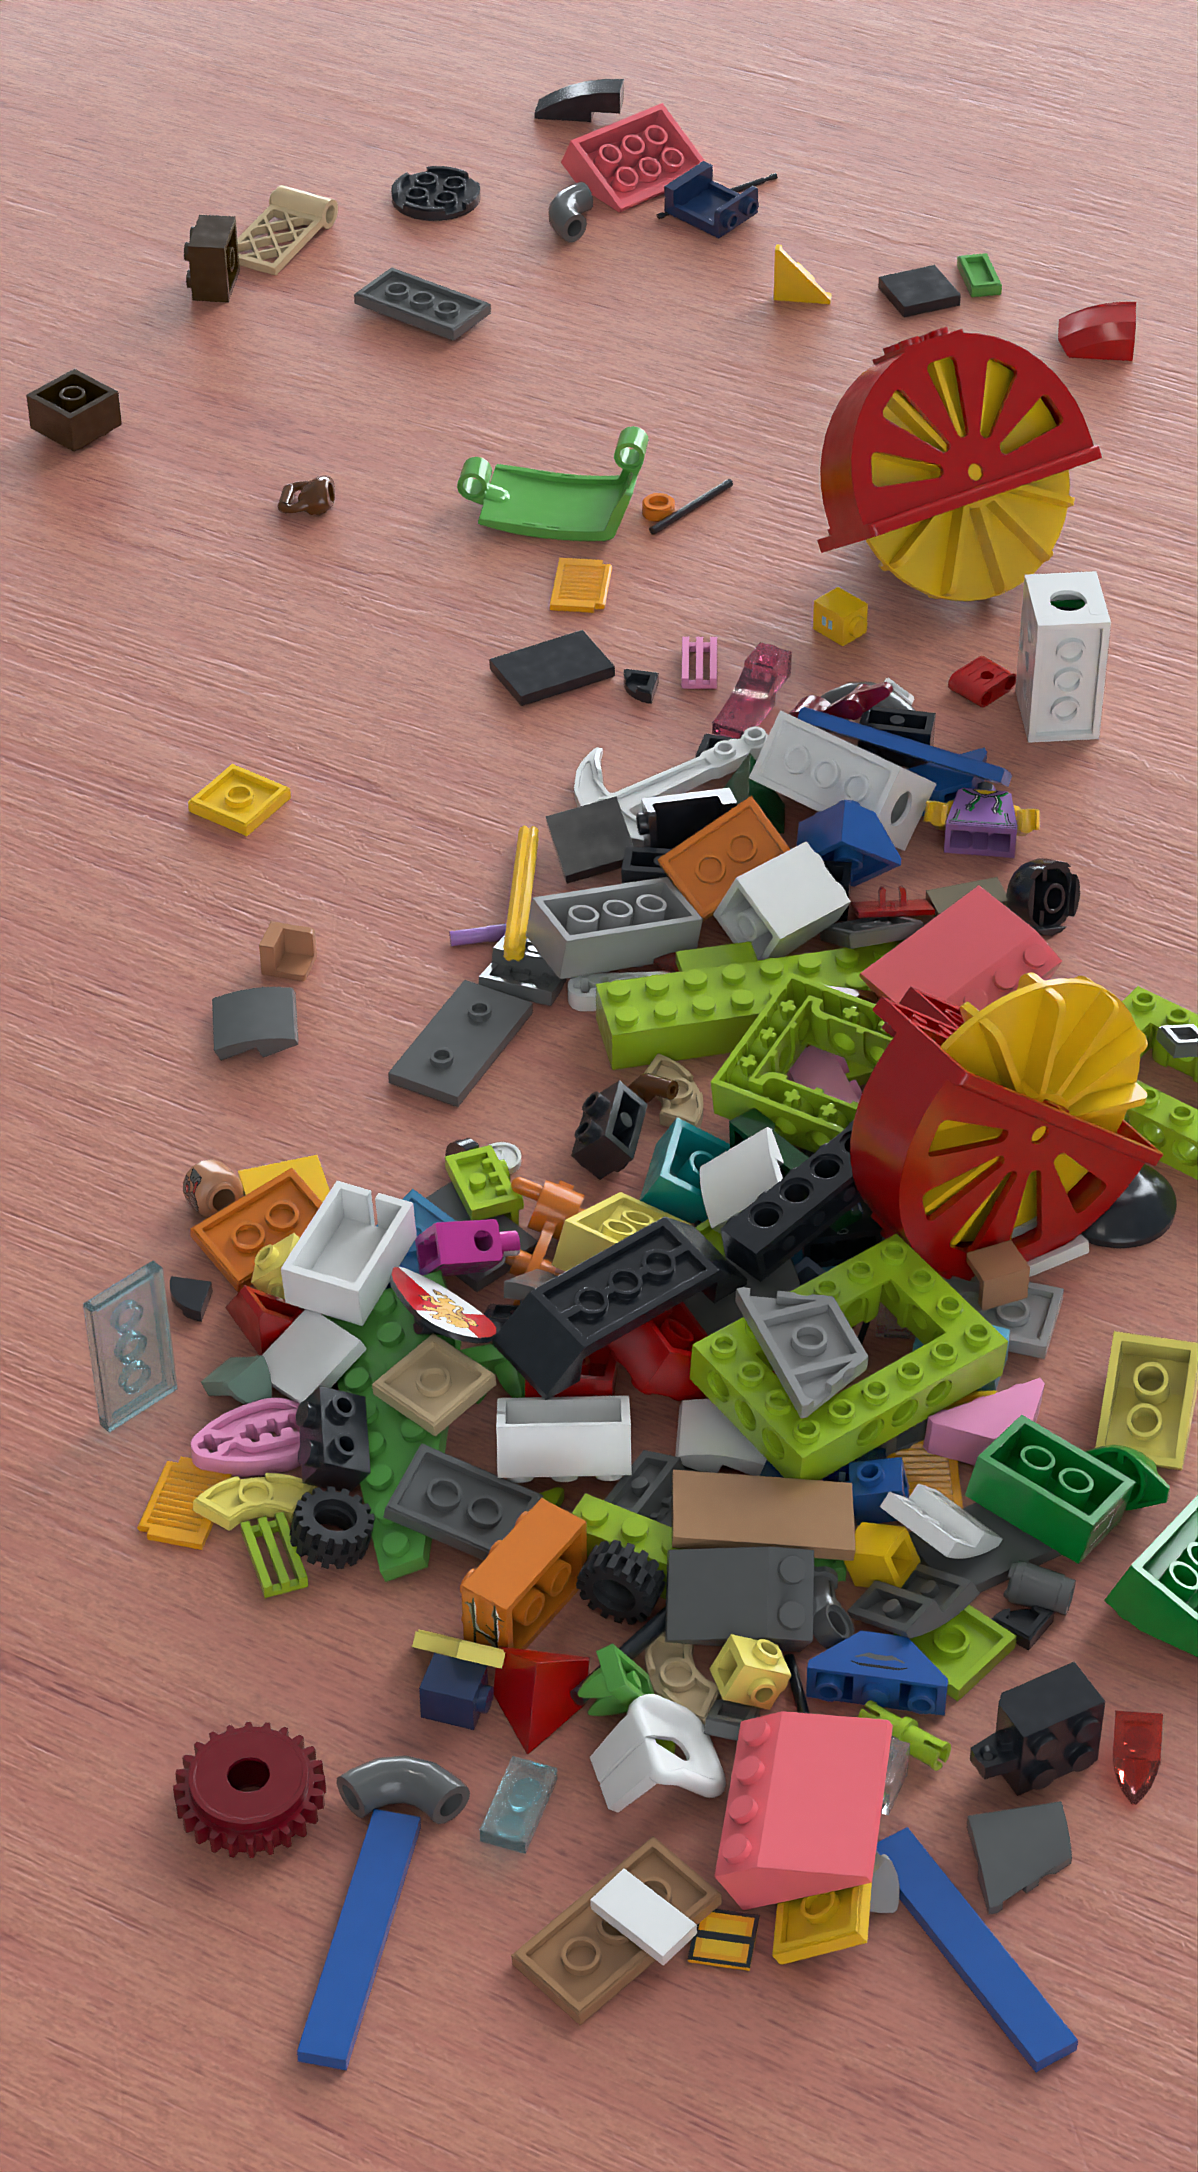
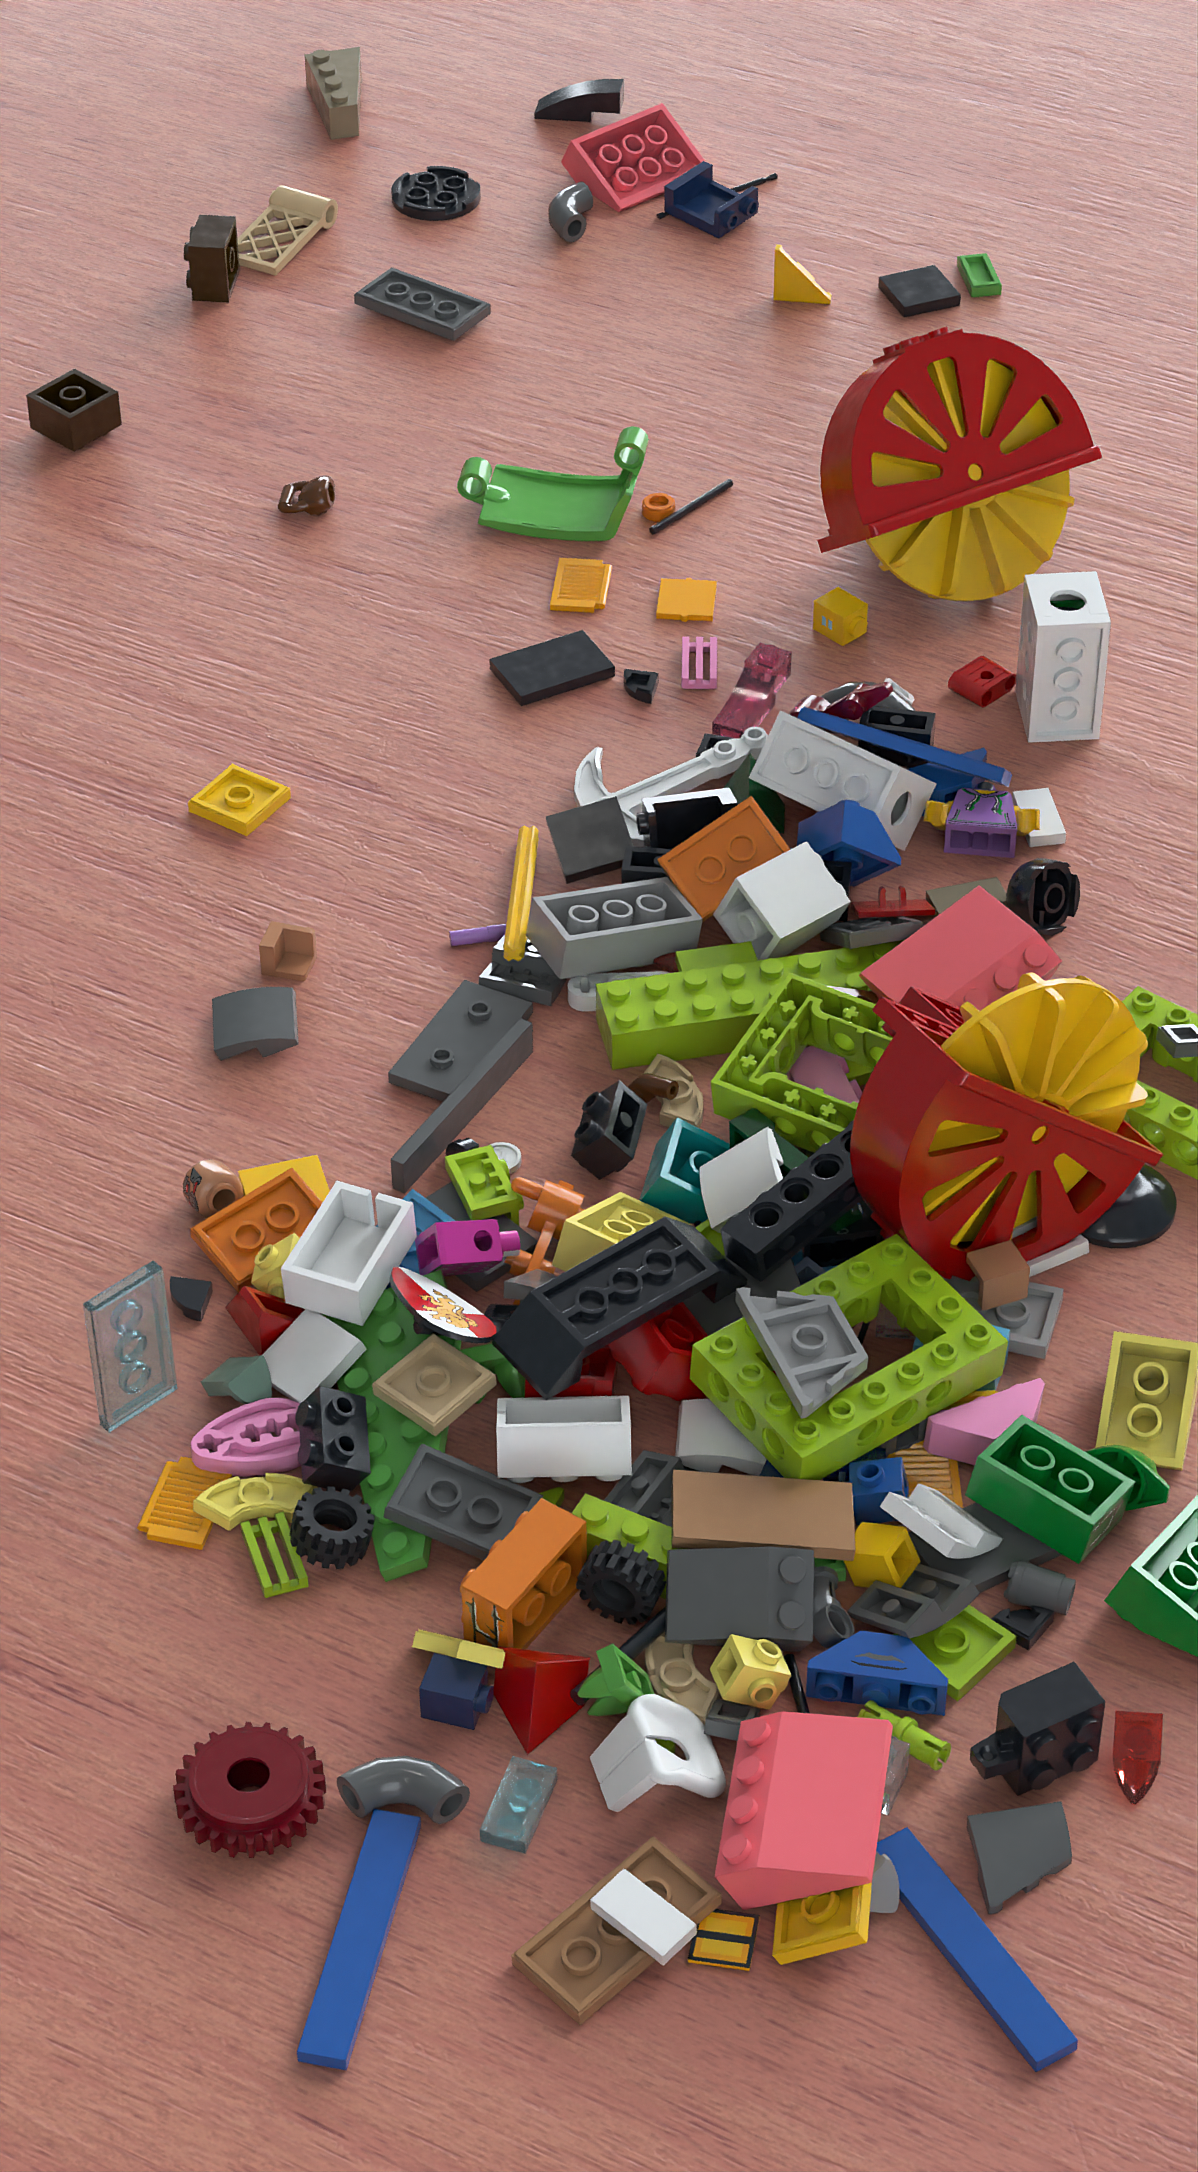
(335, 87): none -> dark tan wedge
(461, 1105): none -> dark grey tile
(686, 599): none -> light orange piece
(1051, 826): none -> white tile
(1100, 332): red slope -> none

